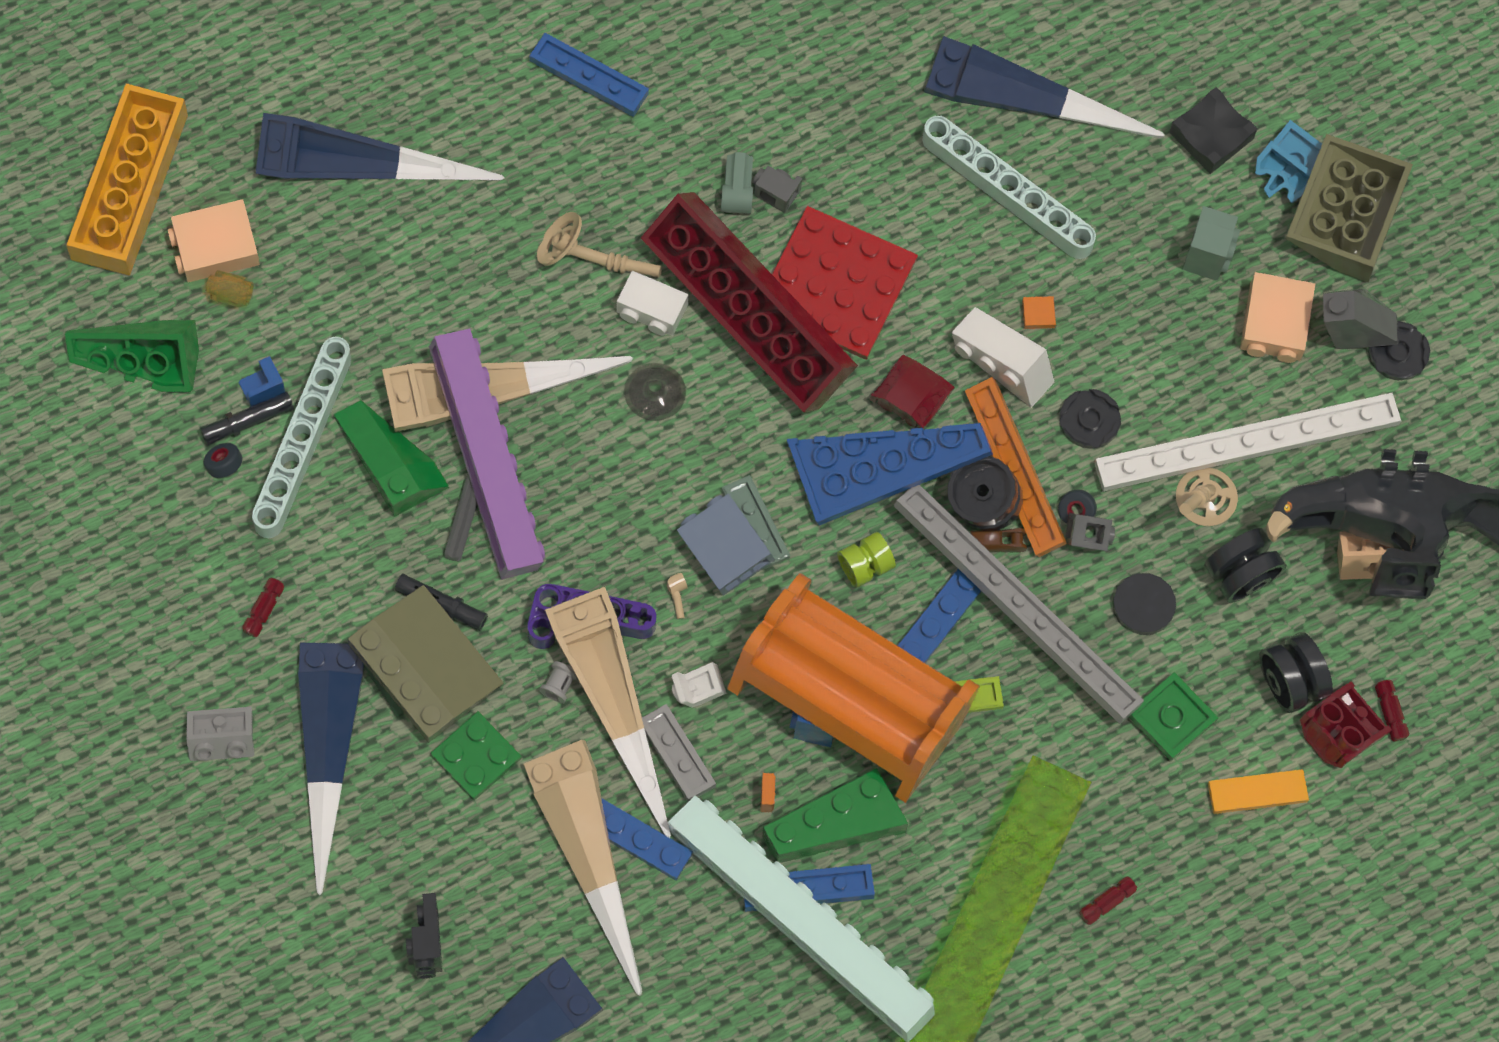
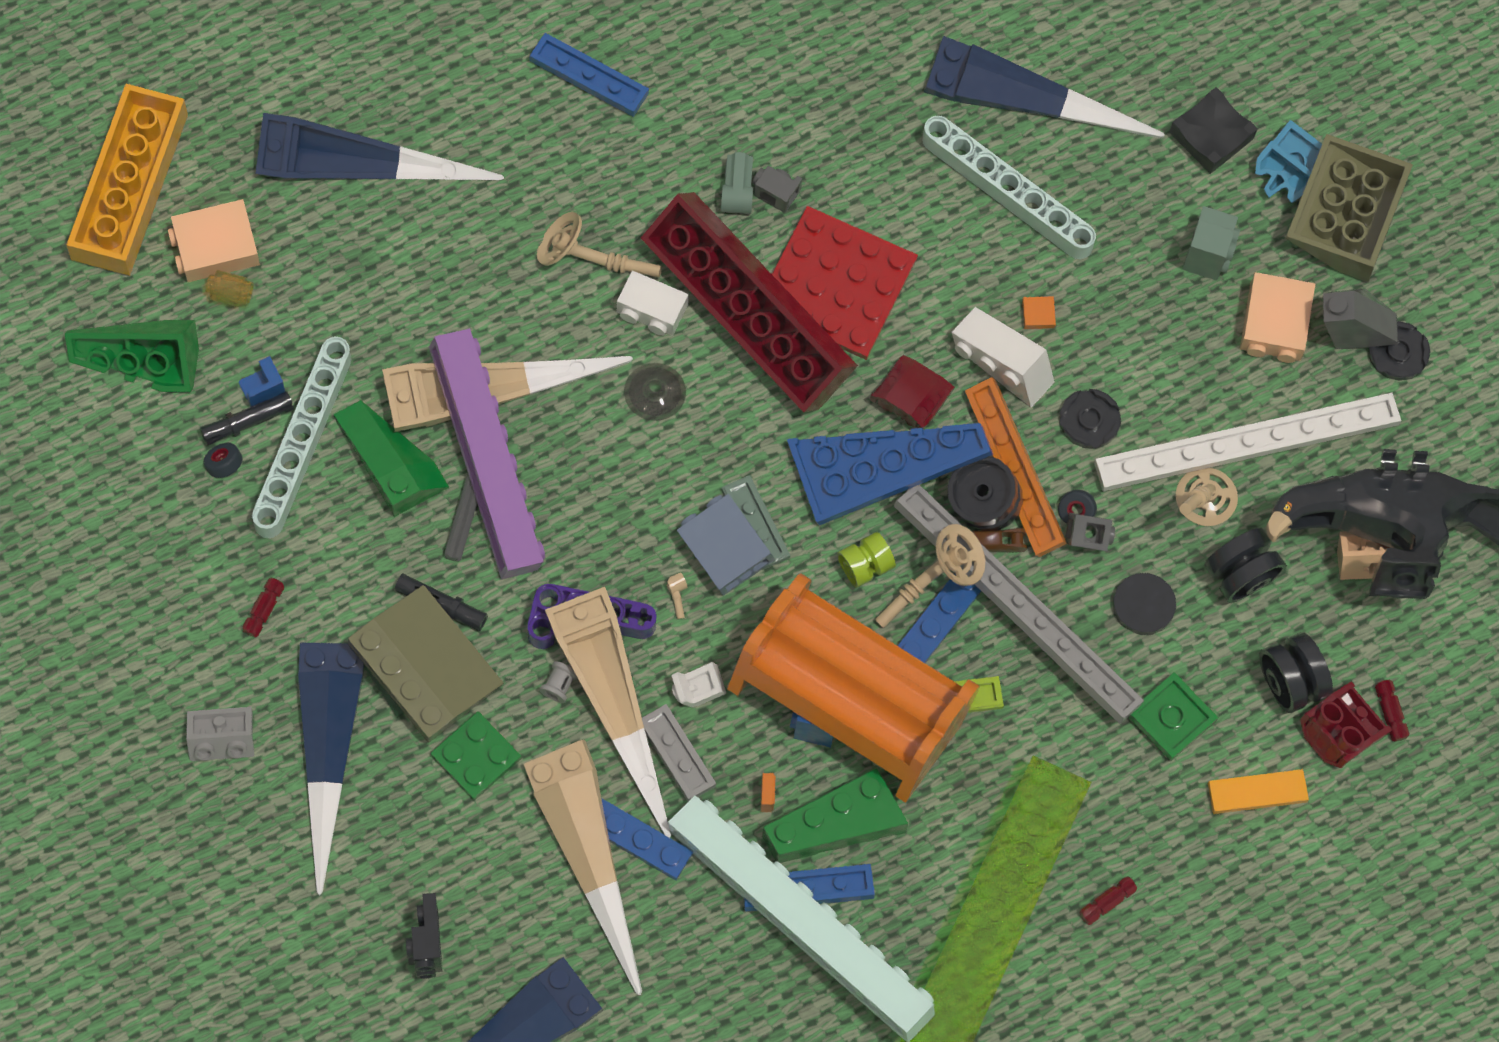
(949, 559): none -> tan dish

